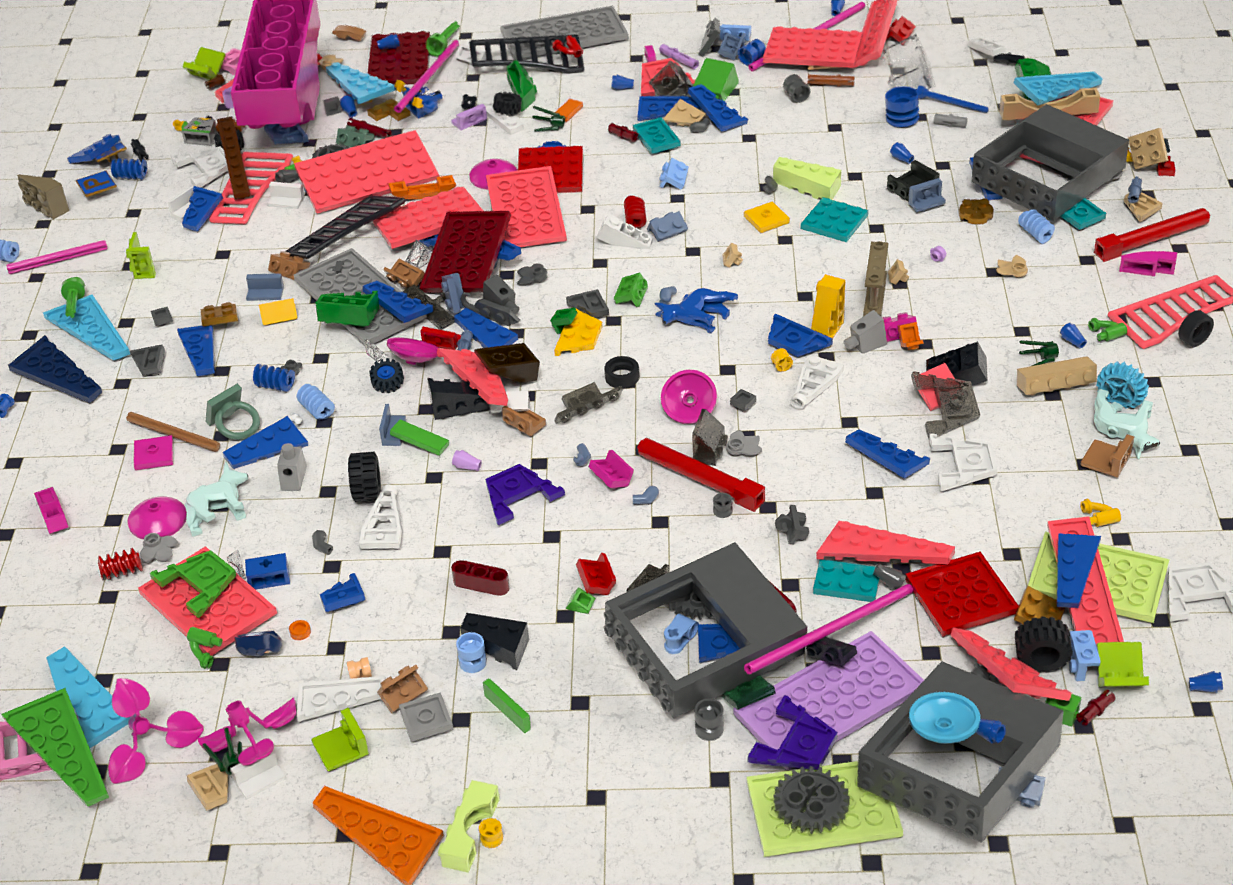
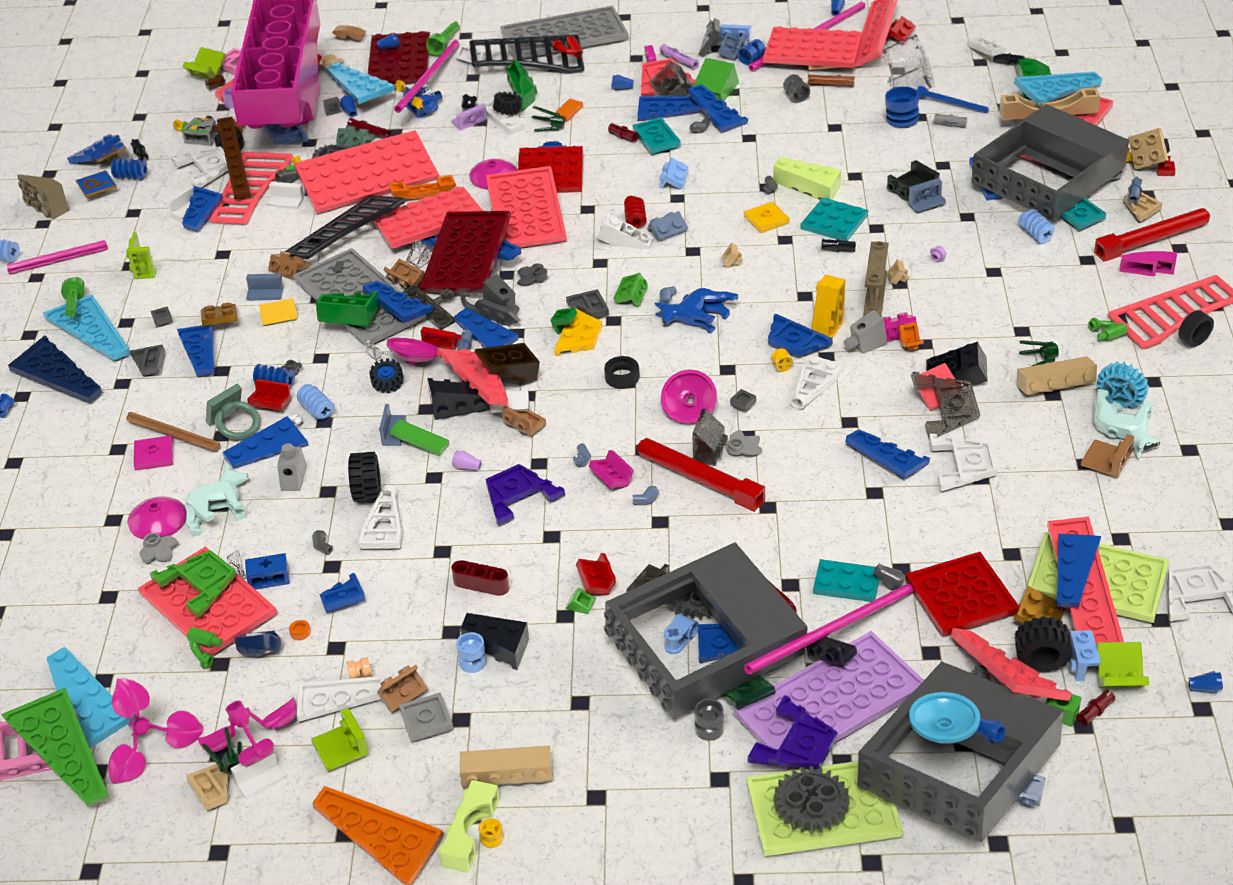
(51, 510): dark pink slope -> none
(119, 563): red piece -> none
(270, 395): none -> red bracket
(387, 108): pearl gold plate -> none
(453, 290): sand blue bracket -> none
(506, 765): none -> tan brick
(507, 705): bright green tile -> none
(584, 399): clear smoke bracket -> none
(684, 114): tan wing -> none
(722, 505): dark grey wheel -> none
(793, 525): dark grey hips -> none
(838, 245): none -> black axle
(881, 546): coral wing -> none
(900, 152): blue cone -> none
(976, 211): pearl gold plate -> none
(1016, 267): tan plate -> none
(1073, 335): blue cone -> none
(1107, 515): yellow plant -> none

